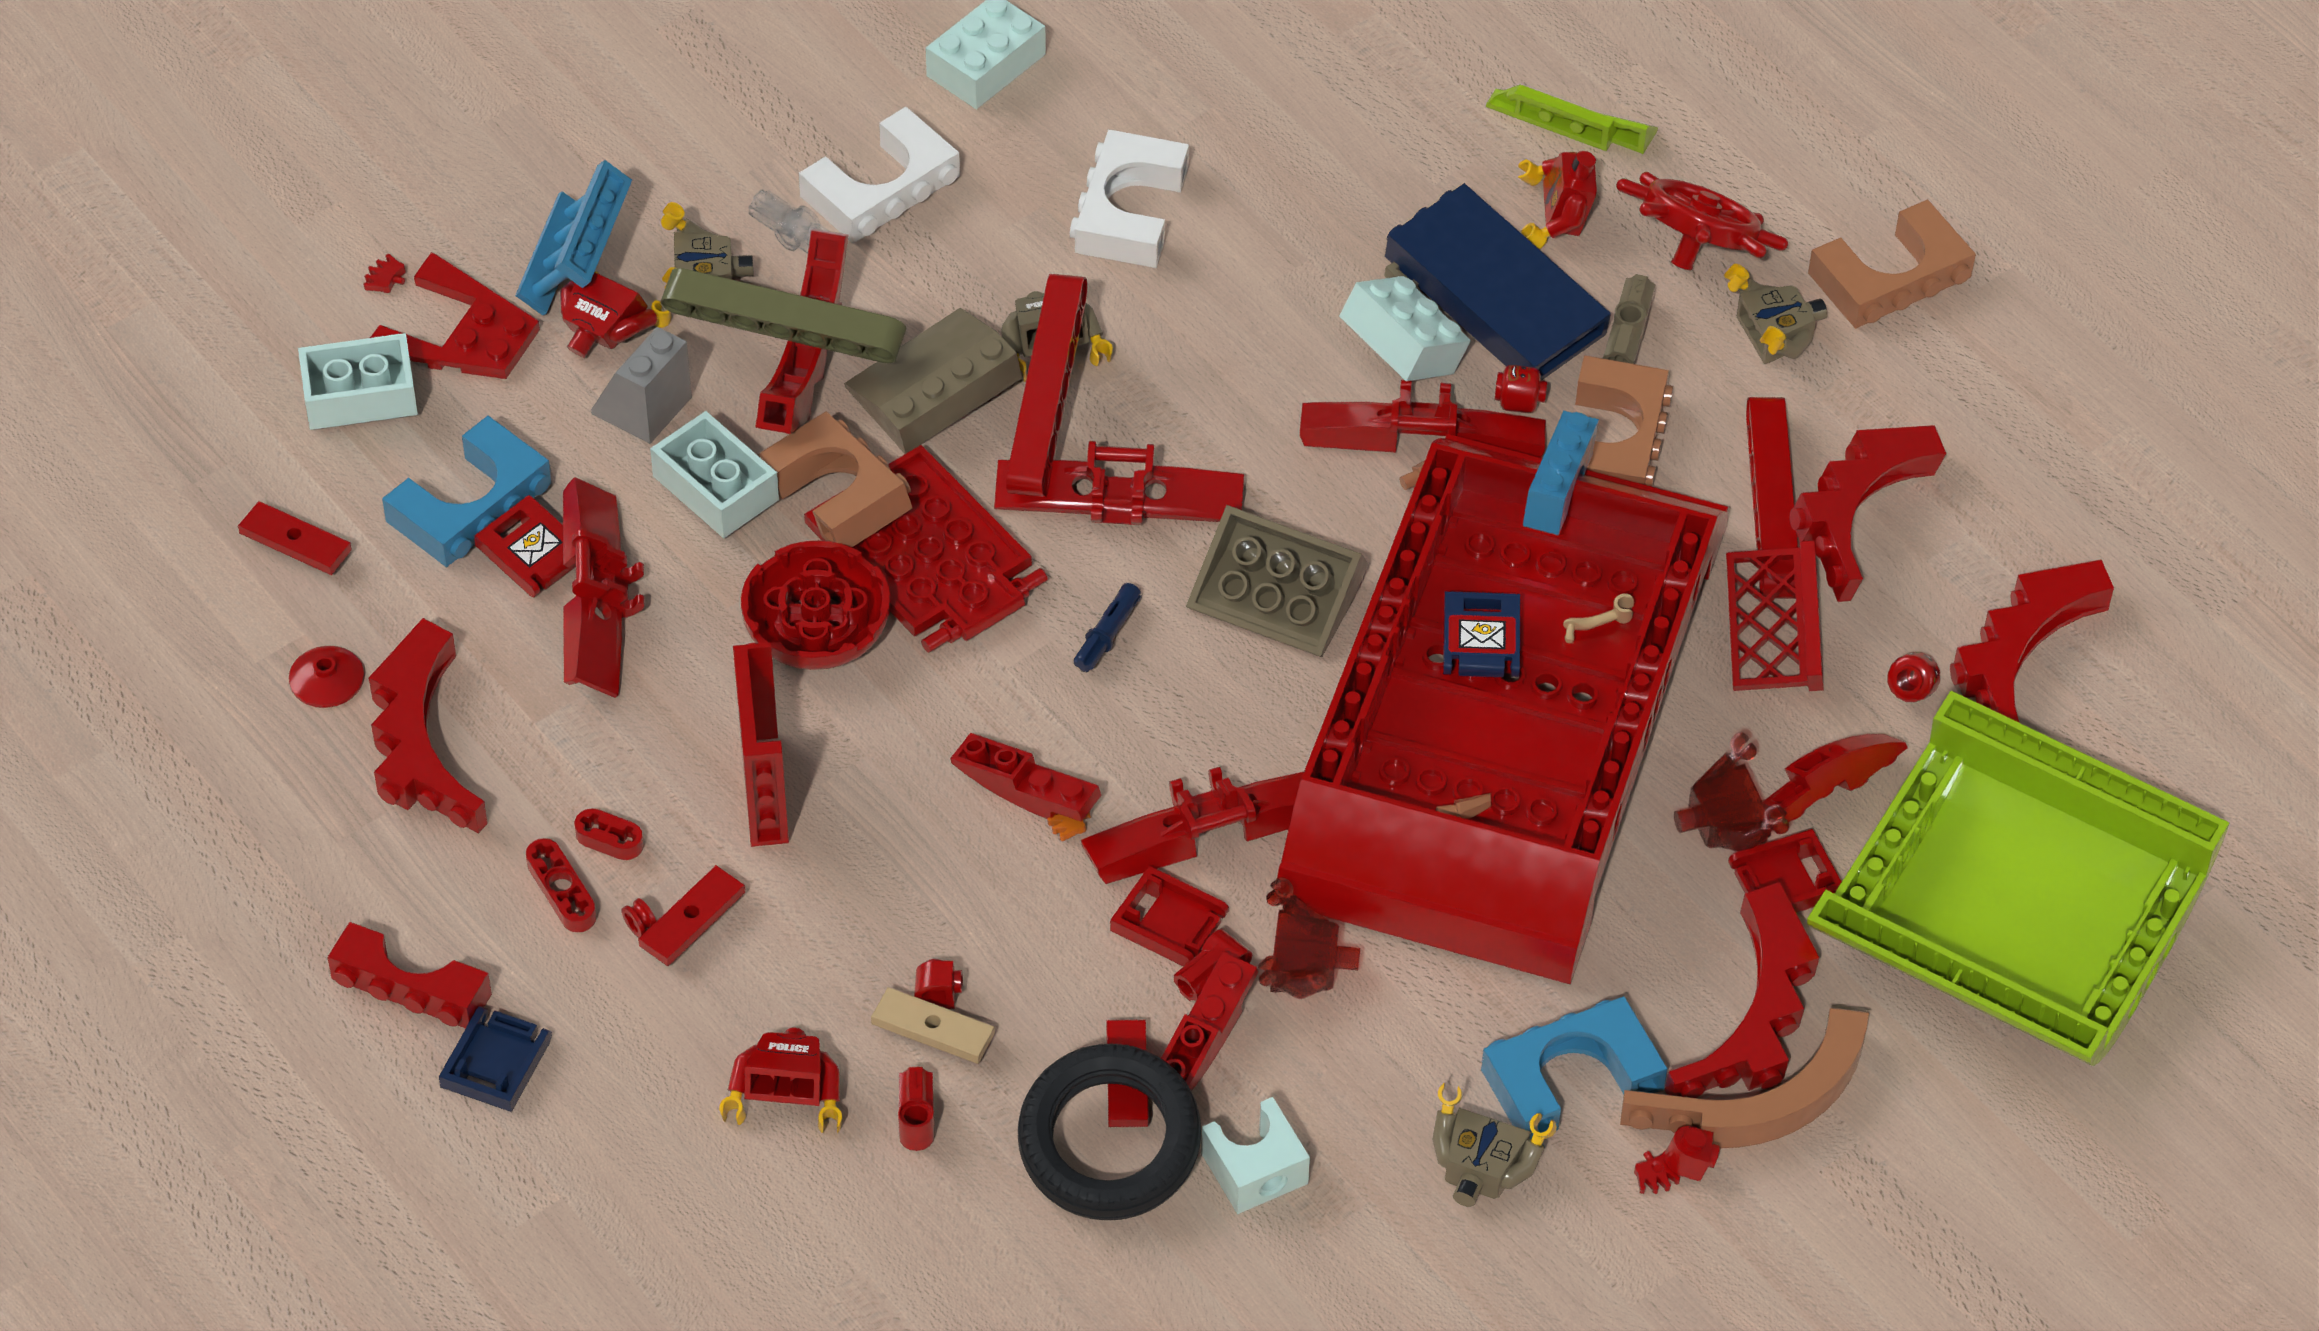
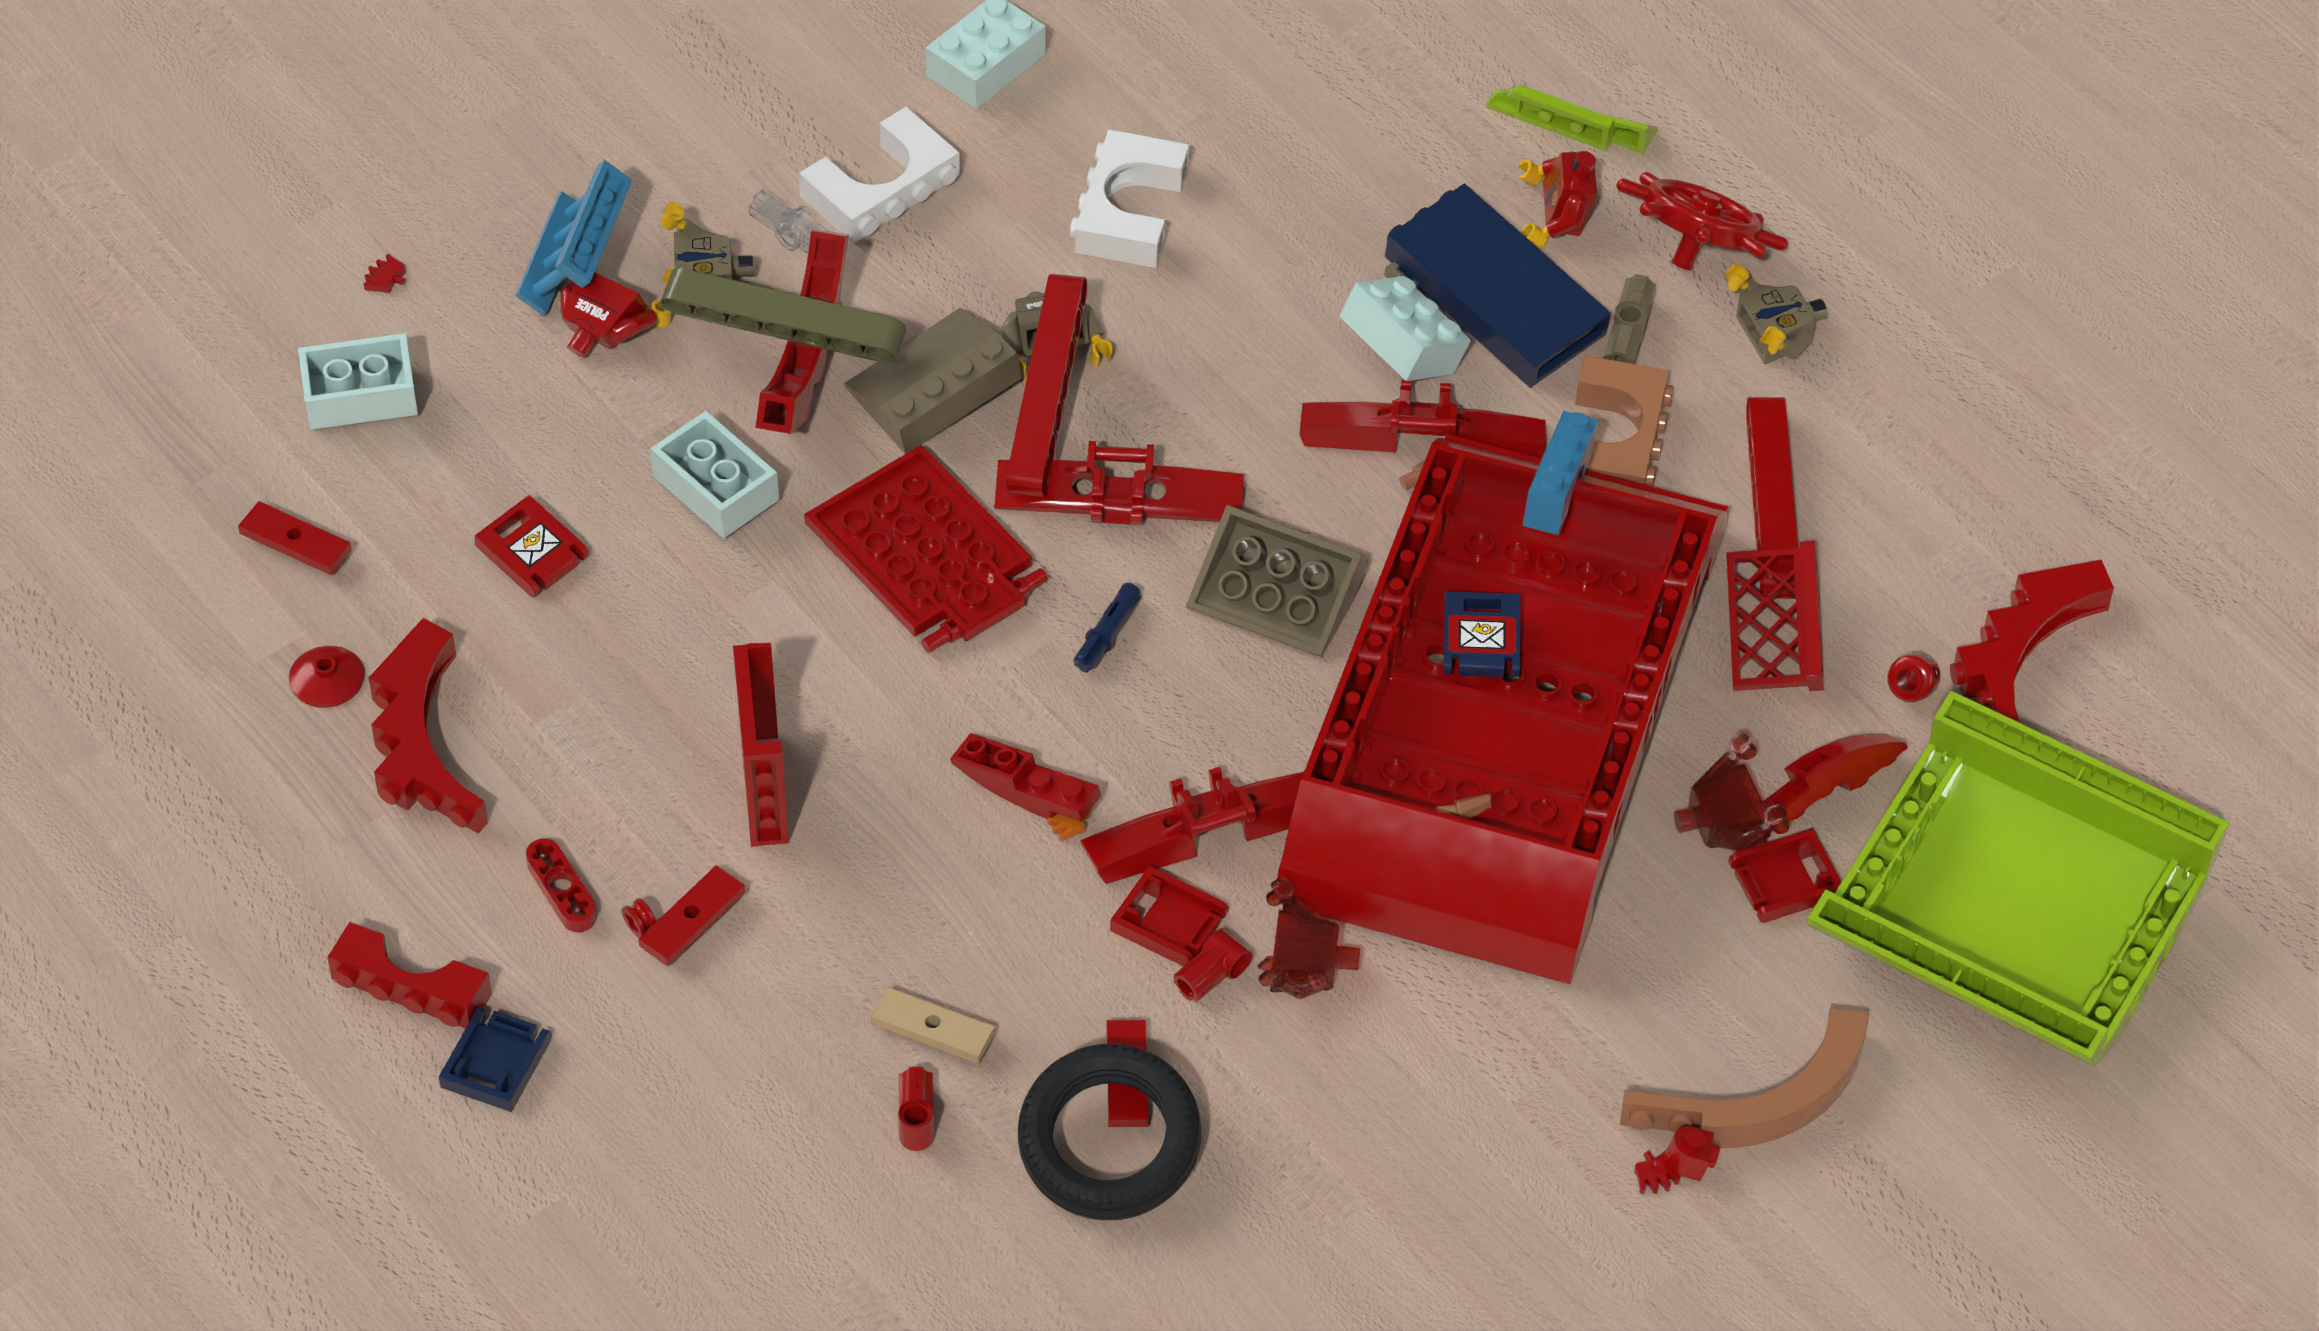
(450, 529): dark azure arch -> none
(487, 337): red wing -> none
(601, 581): red piece -> none
(609, 833): red beam -> none
(648, 387): light grey slope -> none
(785, 1070): red torso -> none
(814, 575): red brick -> none
(827, 448): nougat arch -> none
(938, 982): red plate -> none
(1211, 1019): red slope -> none
(1260, 1170): light aqua piece -> none
(1484, 1152): dark tan torso -> none
(1520, 389): red head -> none
(1603, 1032): dark azure arch -> none
(1618, 614): tan piece -> none
(1782, 960): red arch -> none
(1868, 294): nougat arch -> none
(1872, 463): red arch -> none

